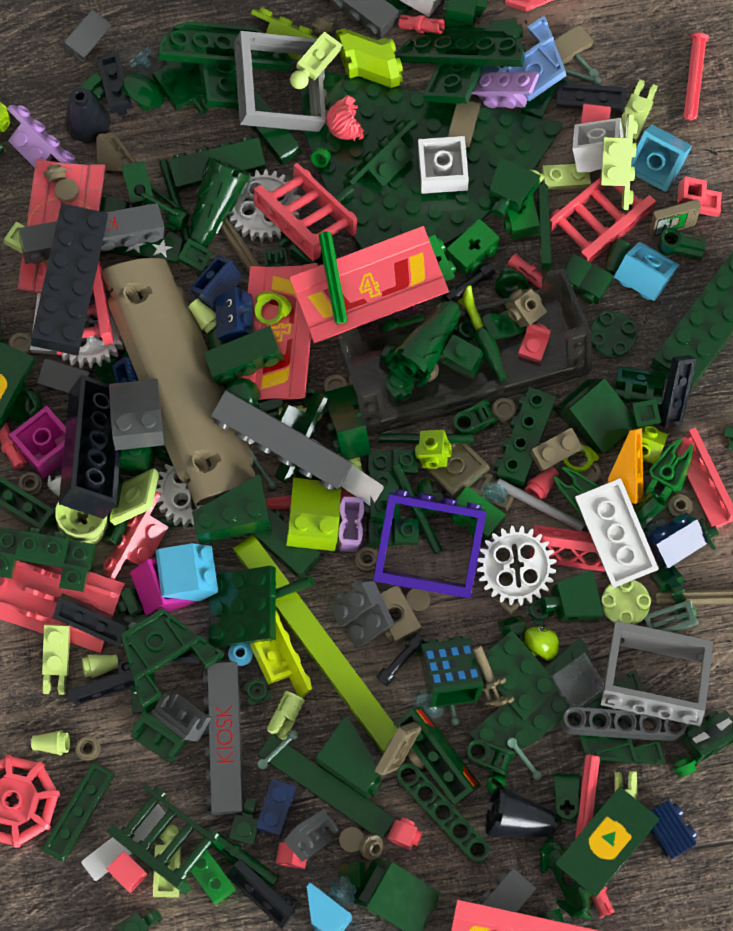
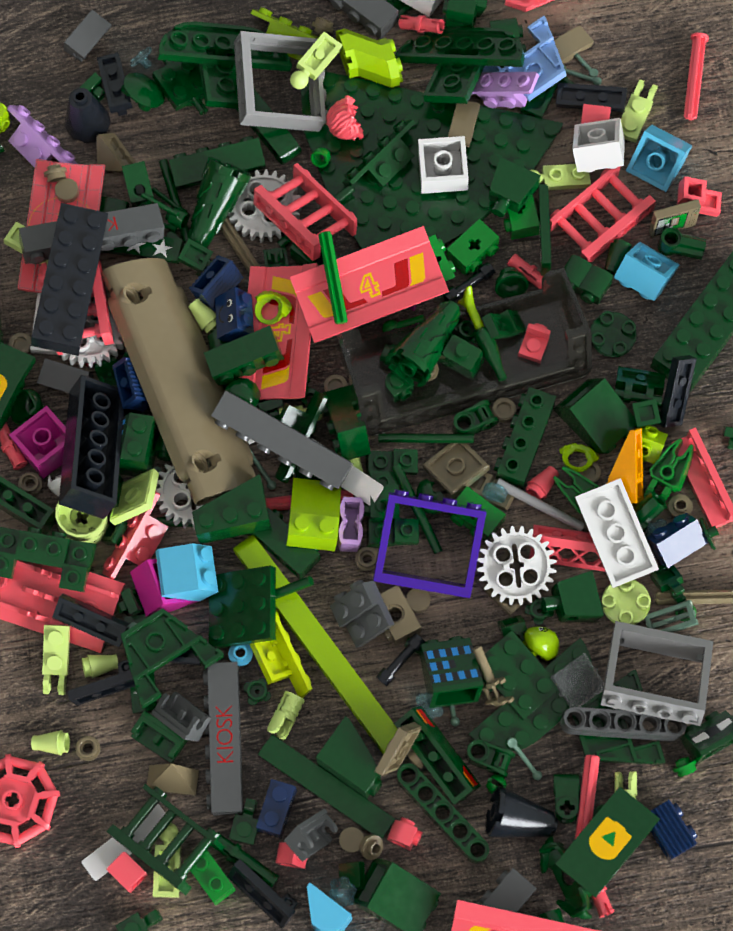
(78, 812): dark green tile -> none
(136, 414): dark grey slope -> none
(173, 779): none -> dark tan slope
(263, 763): sand green hinge -> none
(433, 449): lime brick -> none
(525, 307): dark tan brick -> none
(556, 449): dark tan plate -> none
(617, 161): yellowish green bracket -> none

